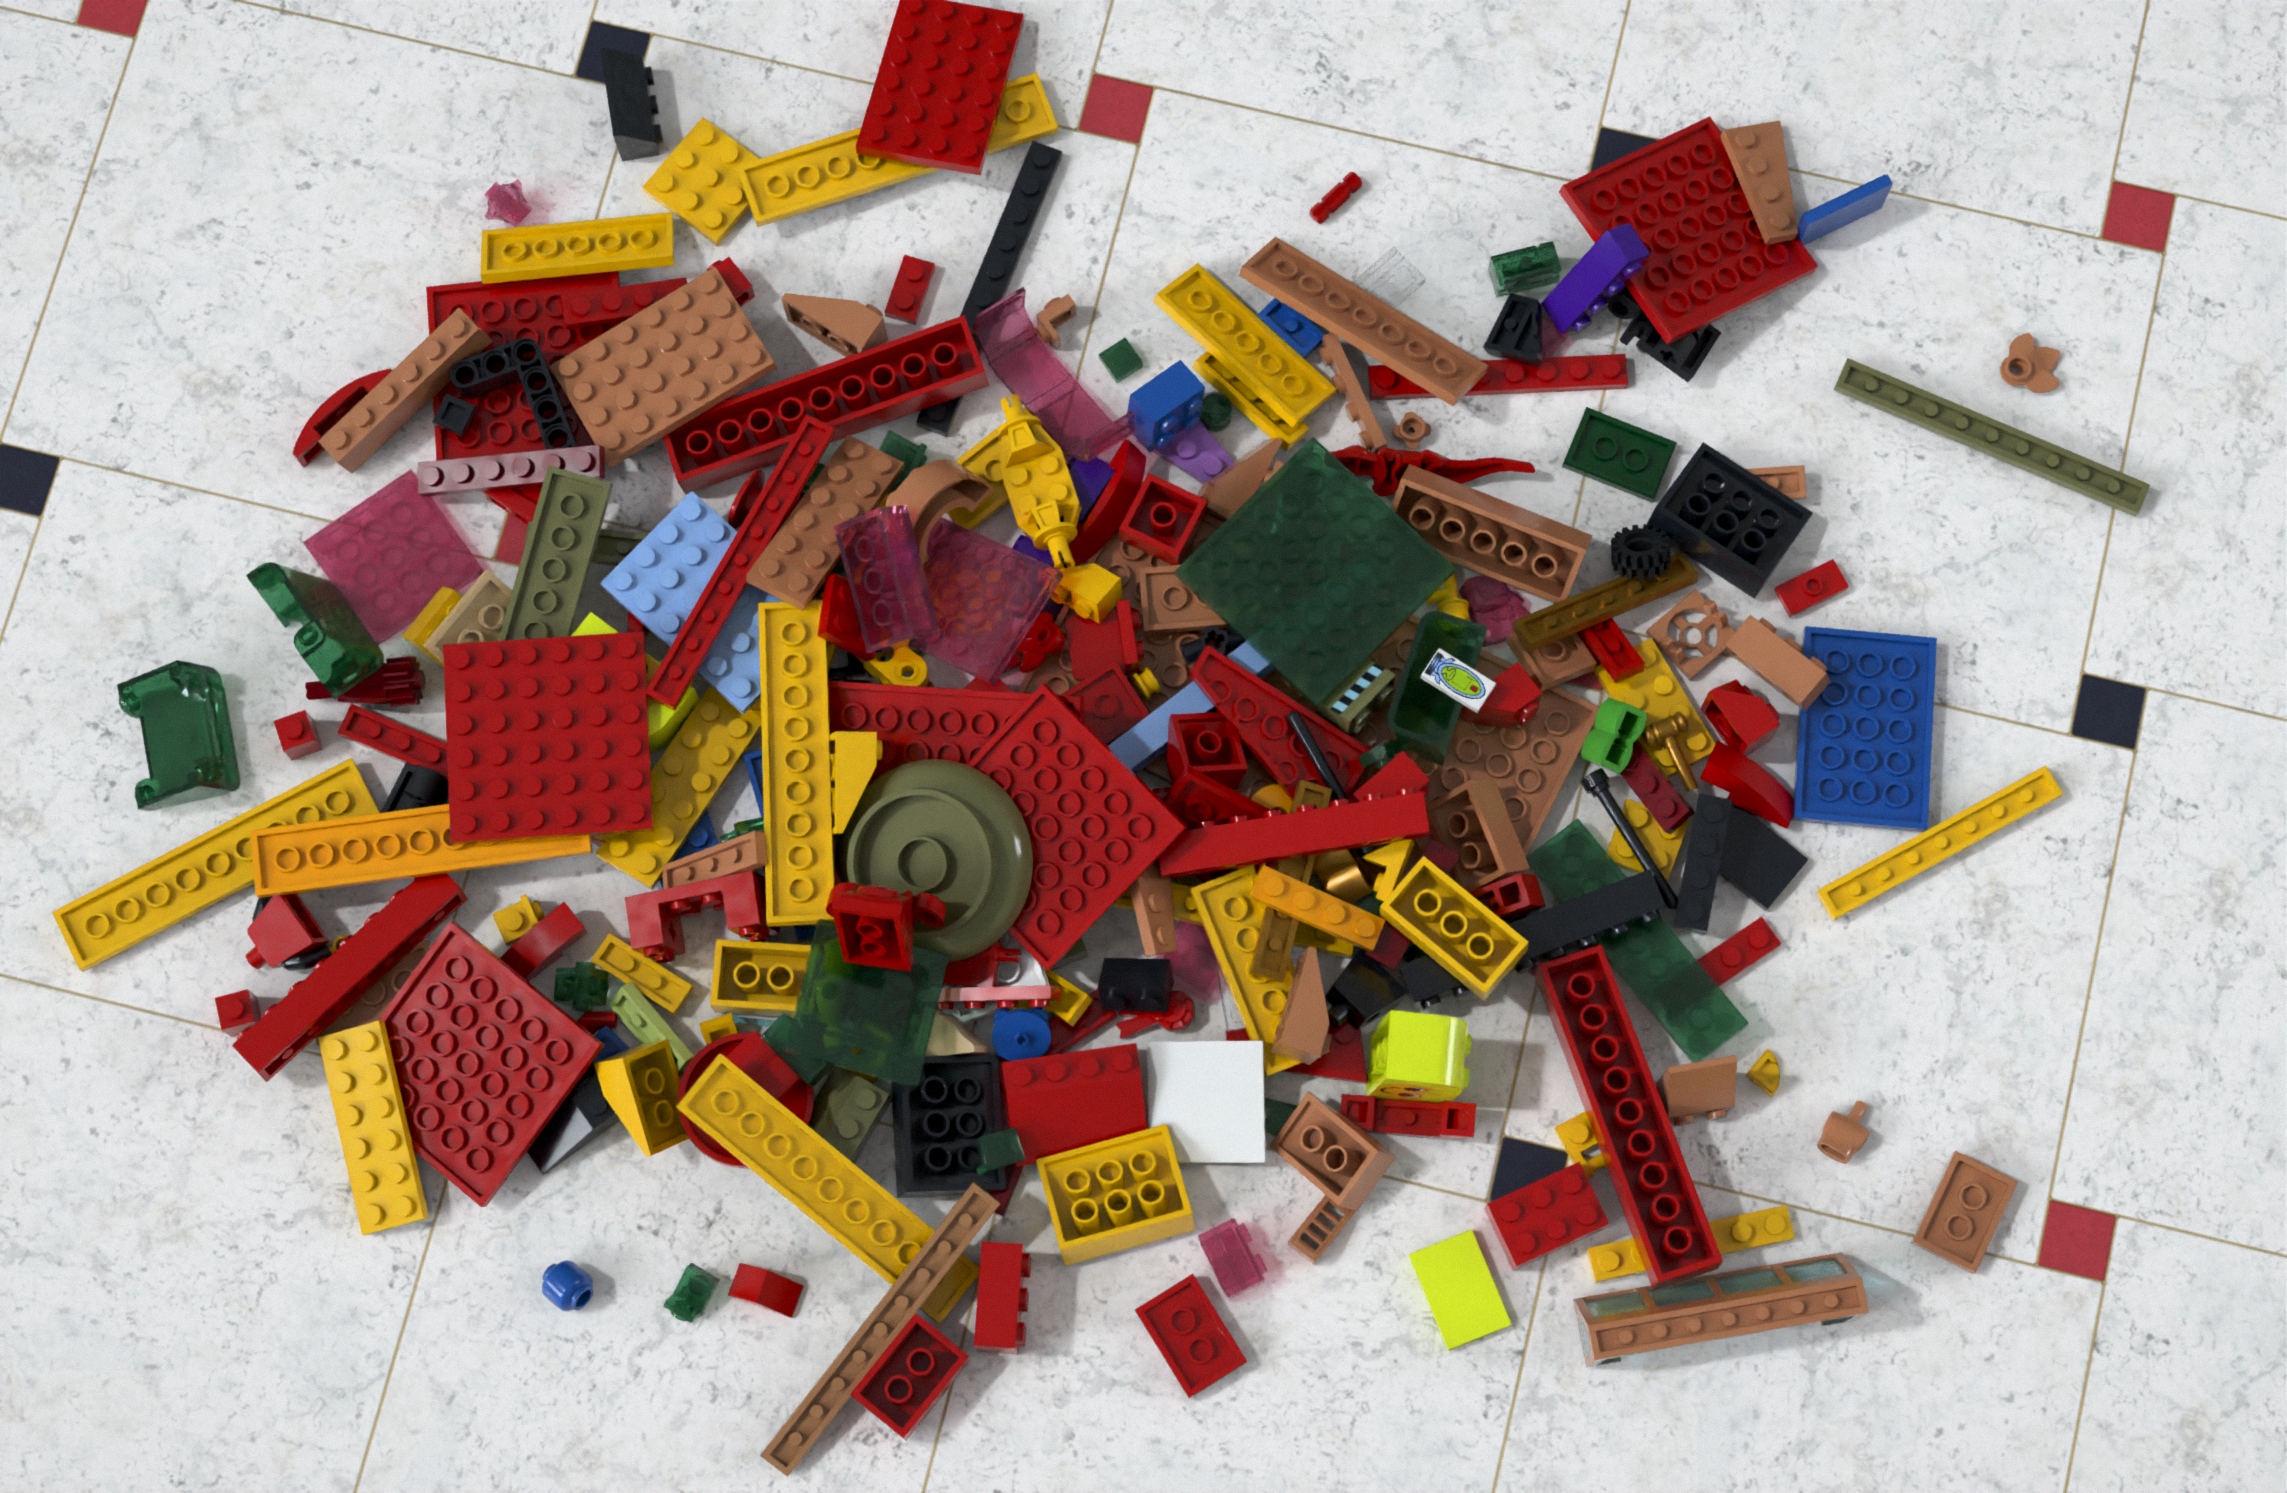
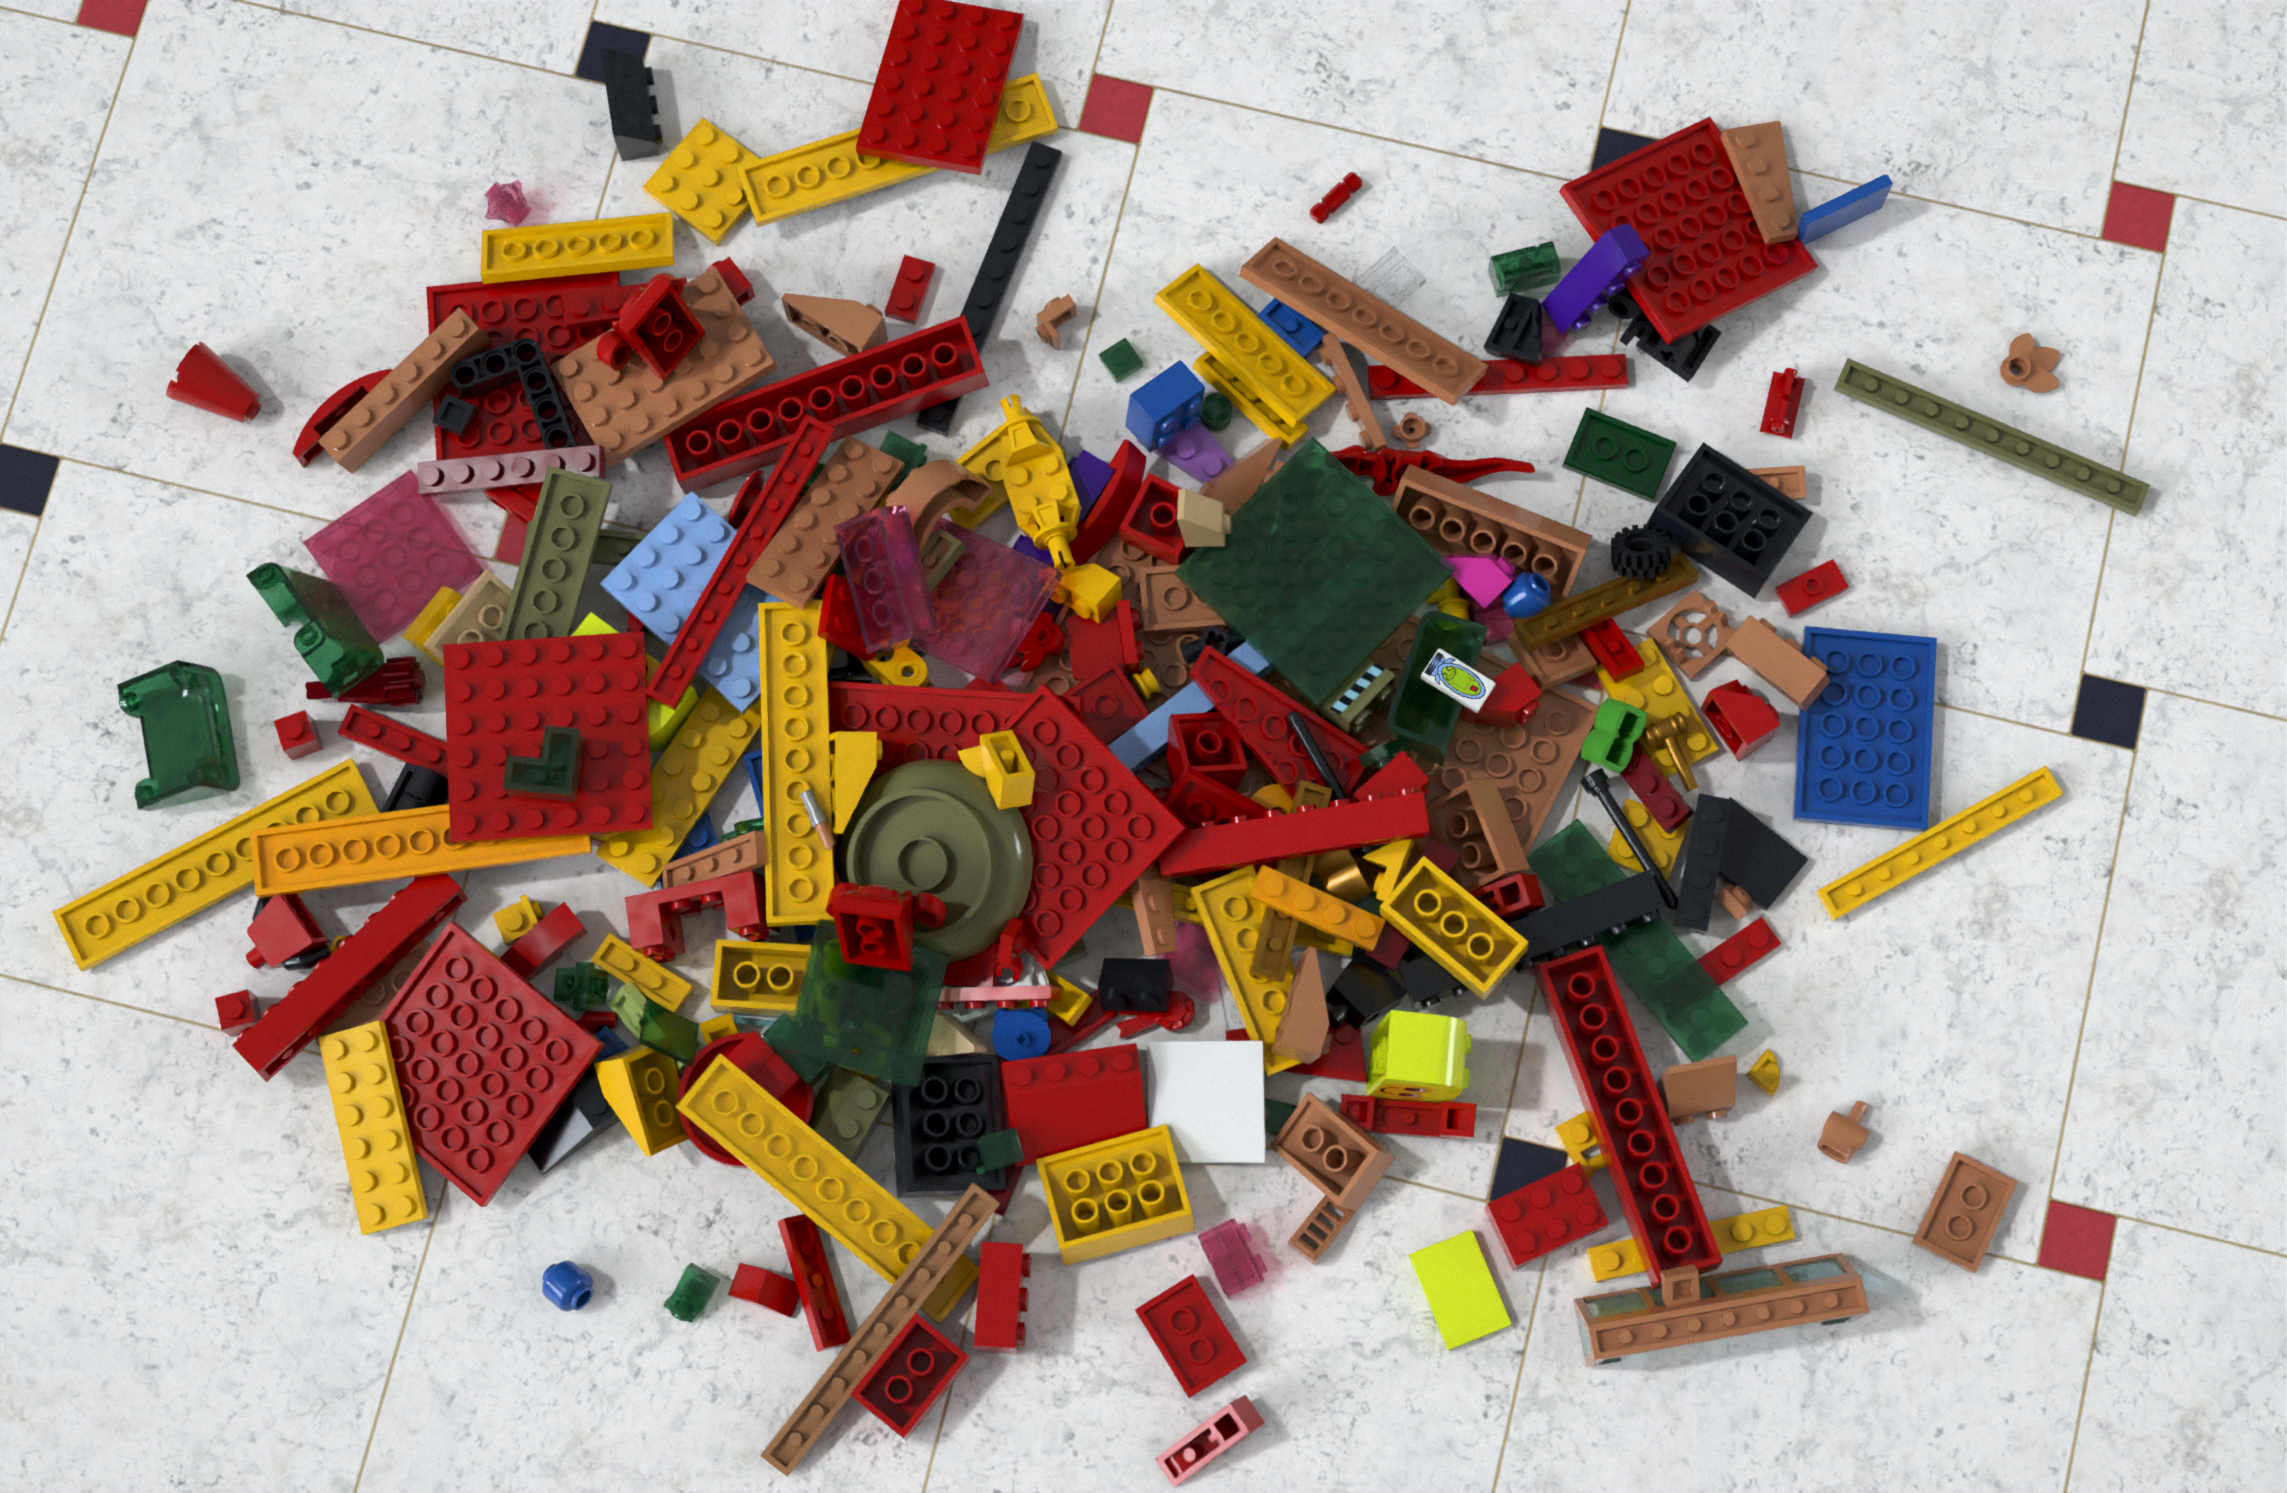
(213, 386): none -> red cone
(552, 775): none -> brick
(653, 326): none -> red piece
(669, 1033): none -> clear green piece
(814, 1282): none -> red plate
(818, 818): none -> light grey piece
(939, 556): none -> olive plate
(973, 760): none -> yellow tile
(1007, 770): none -> yellow slope
(1011, 943): none -> red plate
(1044, 383): clear pink windscreen -> none
(1202, 520): none -> tan slope
(1210, 1440): none -> slope
(1482, 575): none -> dark pink slope
(1526, 595): none -> blue head
(1680, 1285): none -> nougat plate
(1735, 900): none -> nougat plate
(1748, 785): red slope -> none
(1782, 403): none -> red hinge

